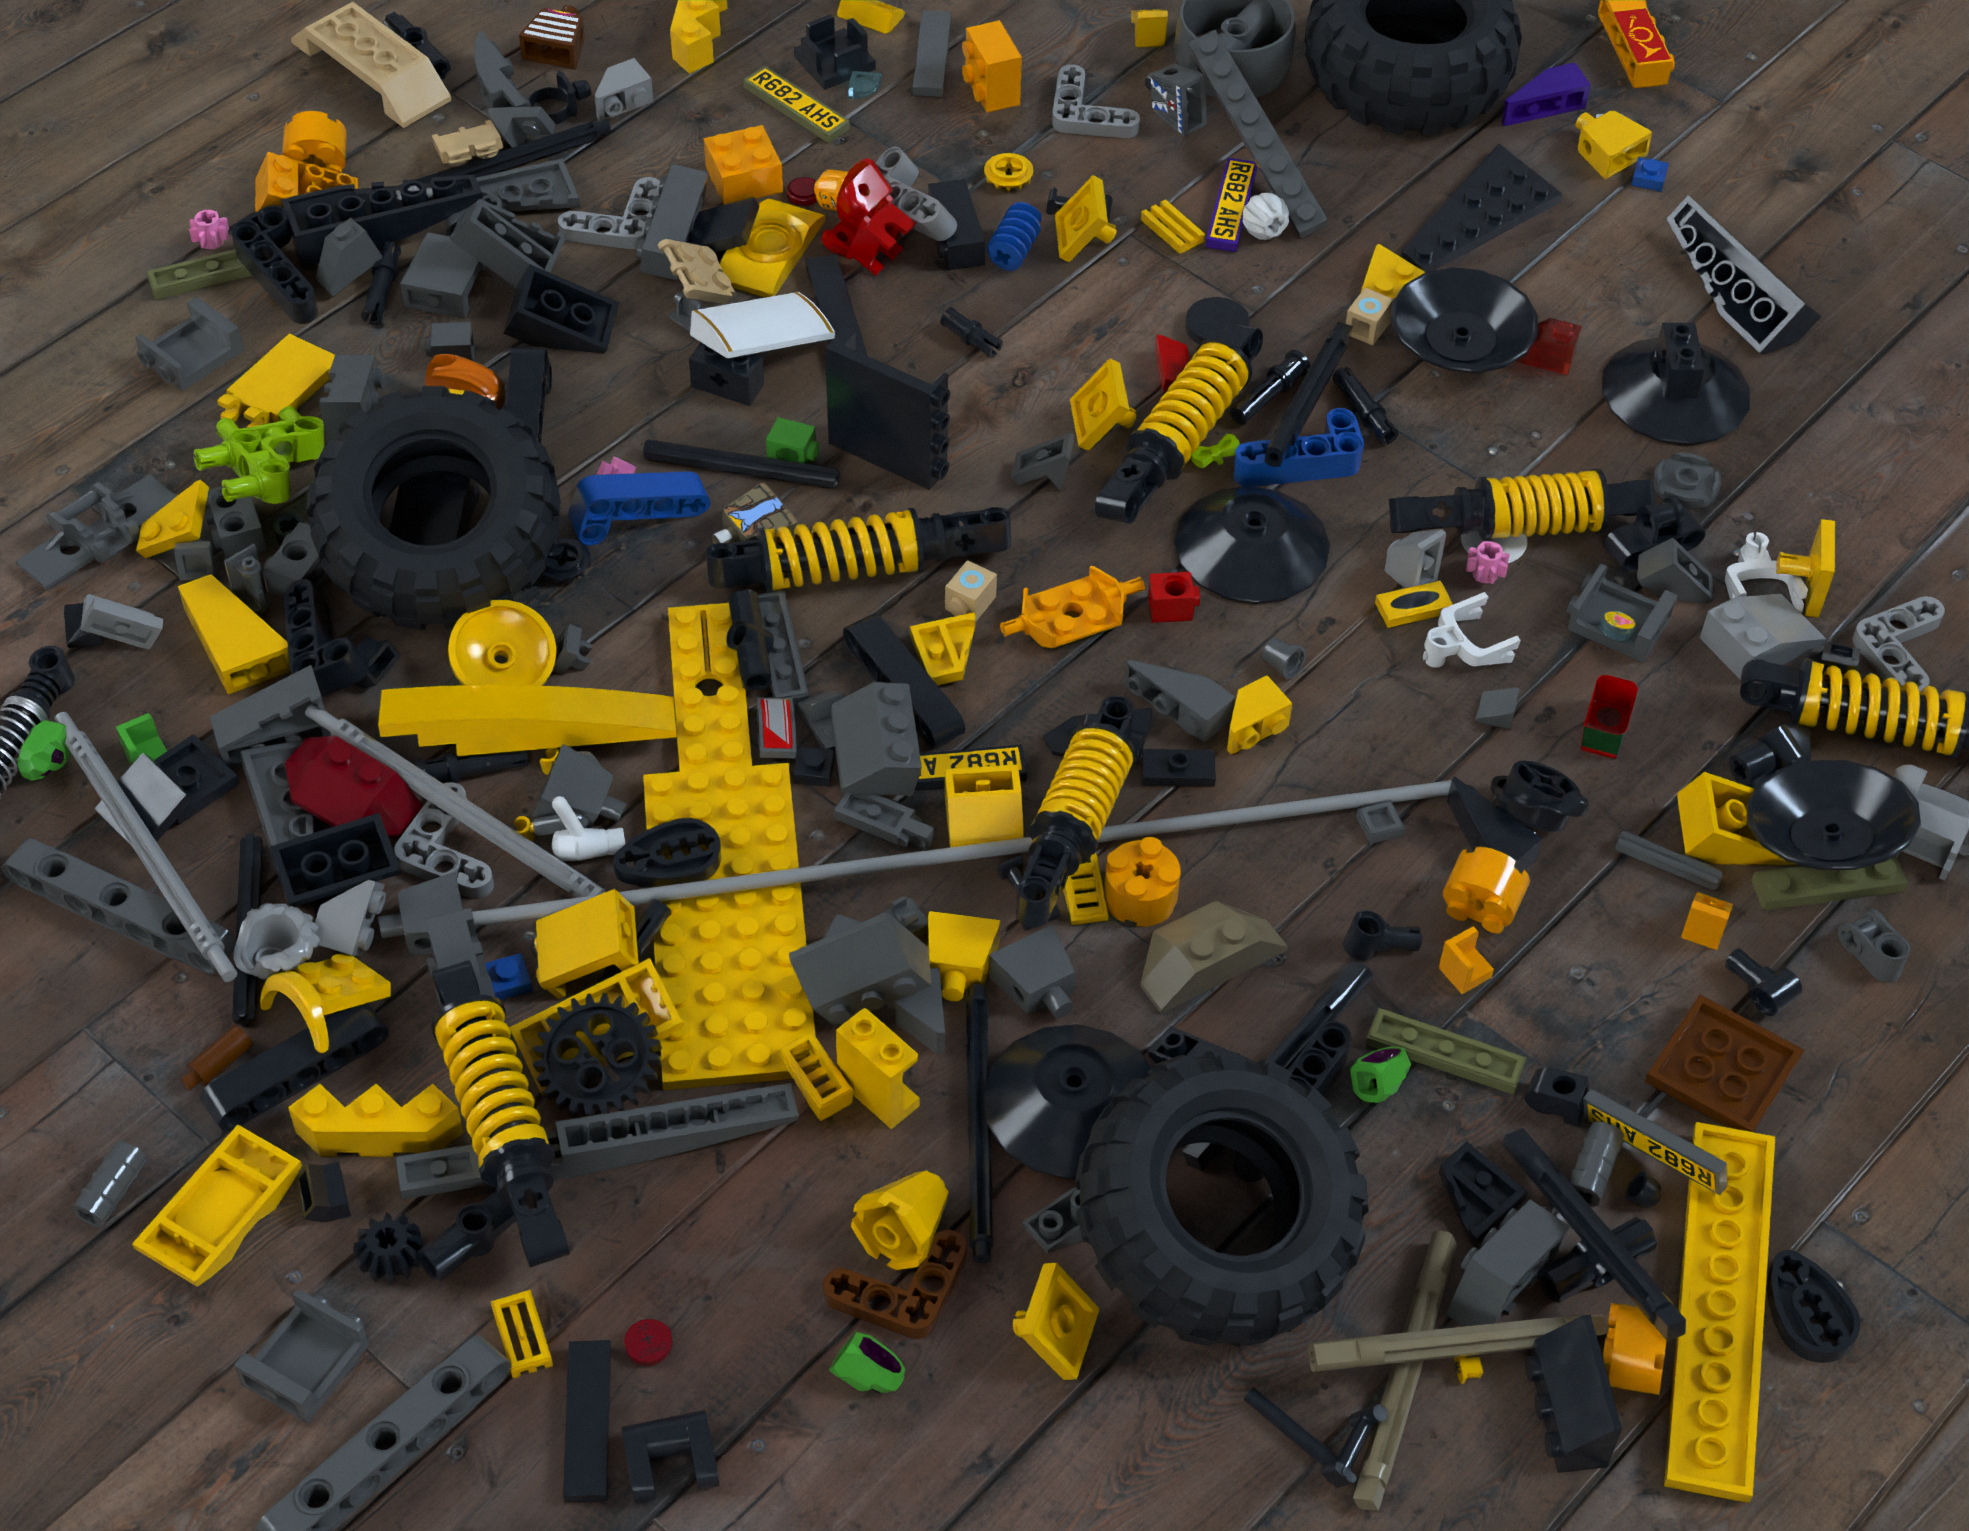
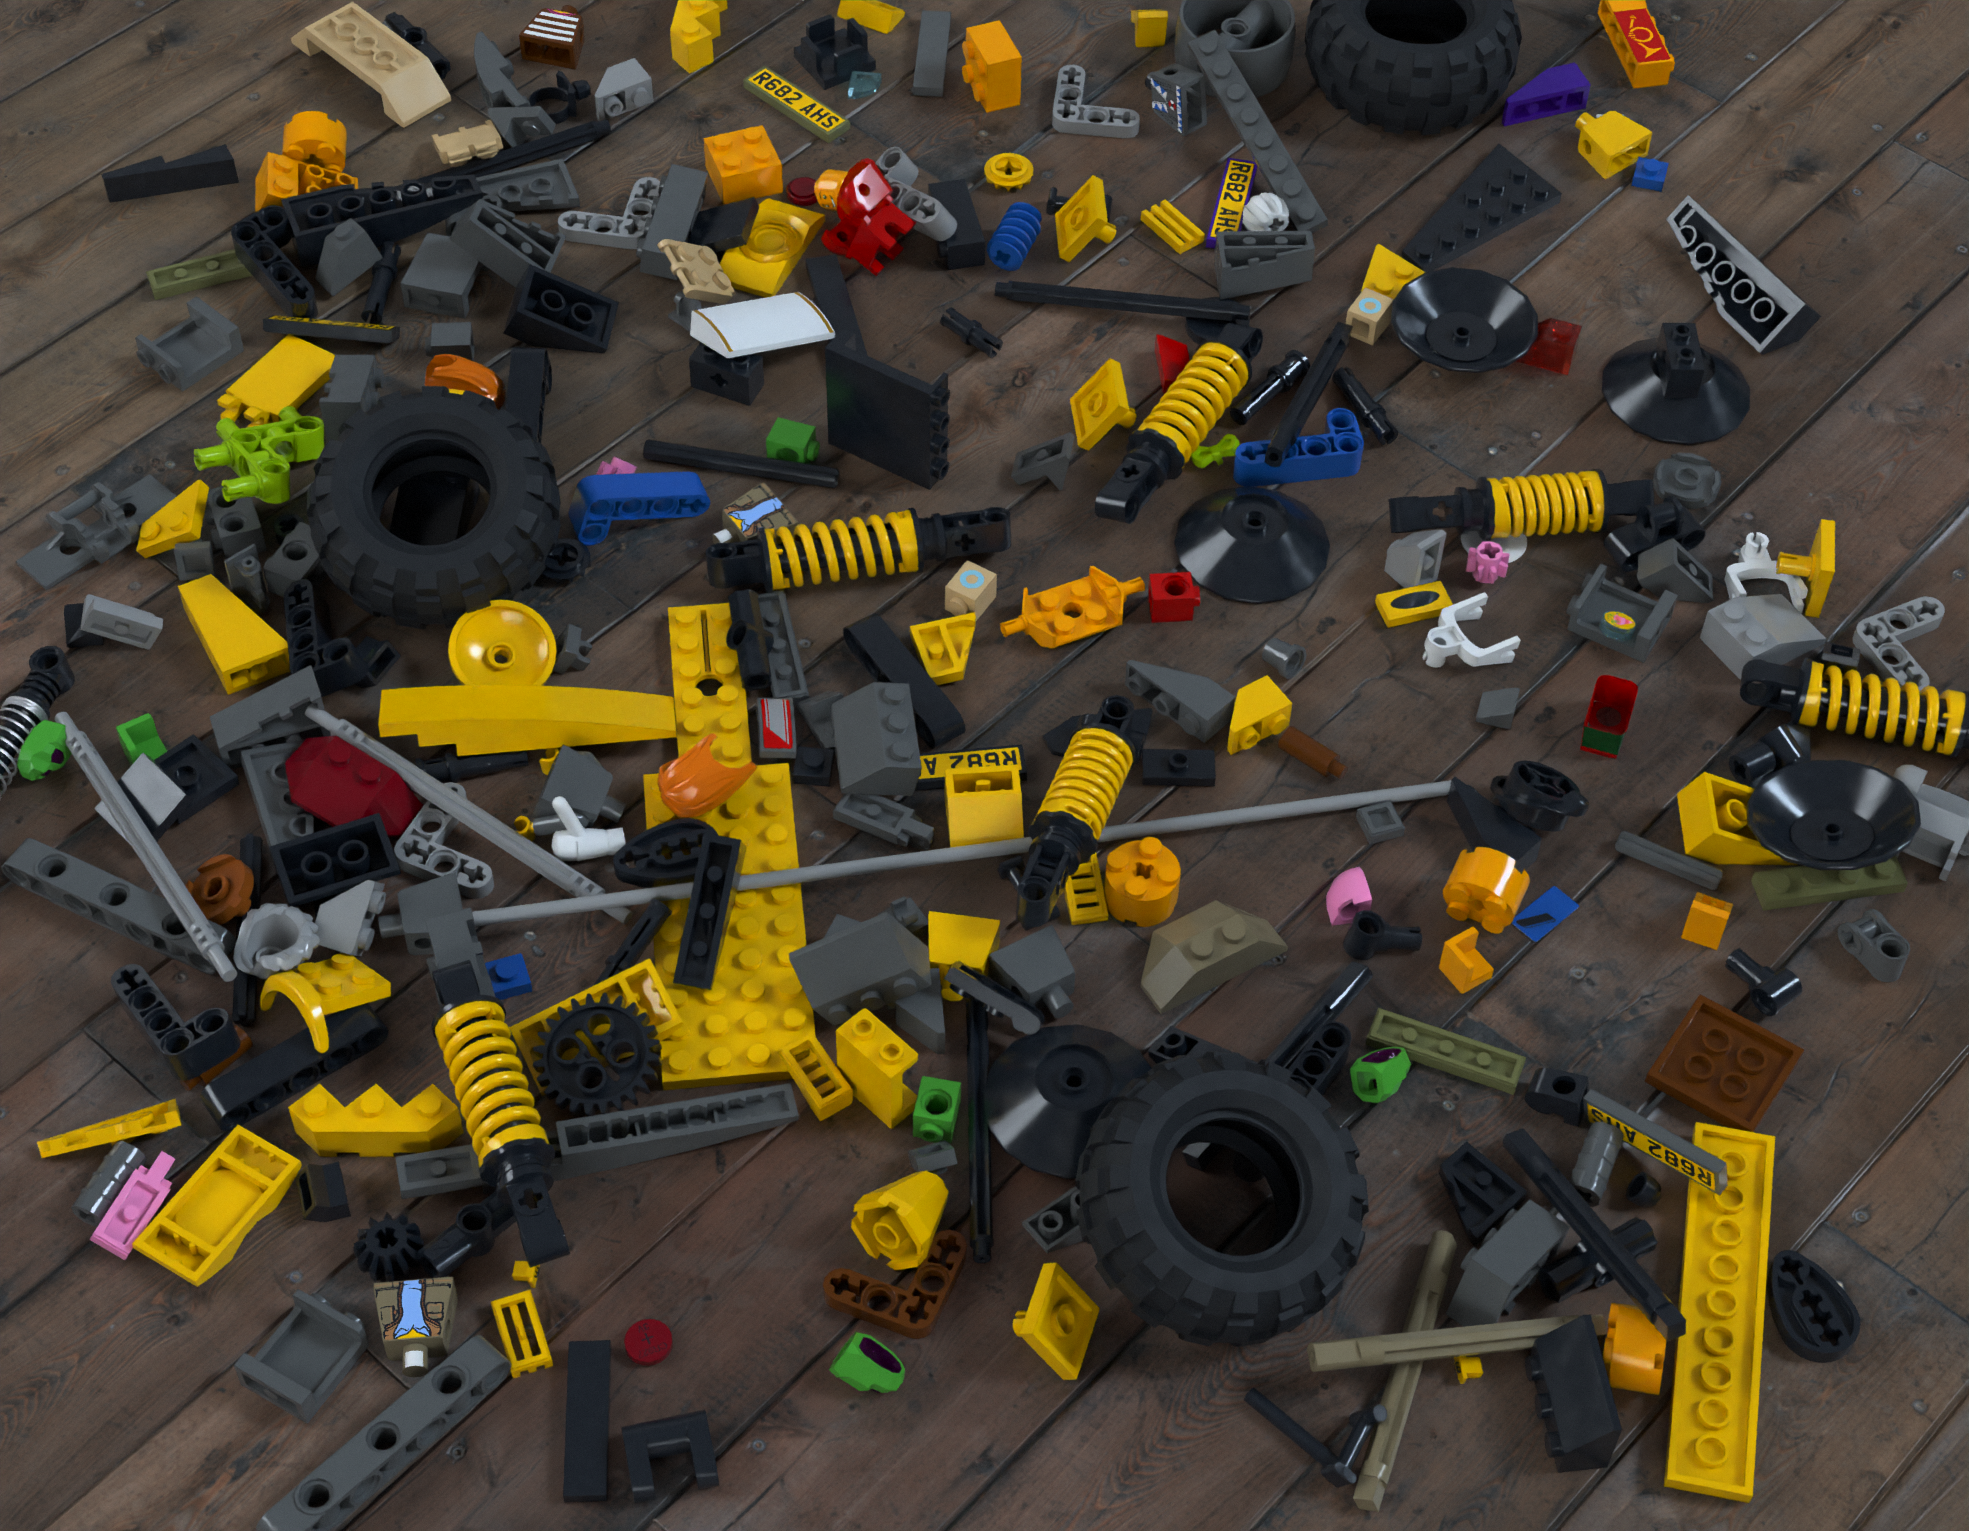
(120, 1128): none -> yellow wing
(134, 1207): none -> bright pink hinge
(156, 177): none -> black slope
(182, 1046): none -> black beam
(209, 229): bright pink gear -> none
(233, 897): none -> dark orange plate
(331, 329): none -> black tile
(416, 1320): none -> torso
(523, 1272): none -> yellow piece
(585, 940): yellow panel -> none
(698, 781): none -> orange hair
(709, 910): none -> black slope
(933, 1157): none -> dark grey plate
(936, 1096): none -> bright green brick
(996, 998): none -> black hinge
(1122, 301): none -> black piece
(1261, 260): none -> dark grey wedge
(1312, 753): none -> reddish brown cylinder
(1348, 896): none -> bright pink brick
(1545, 913): none -> blue sticker

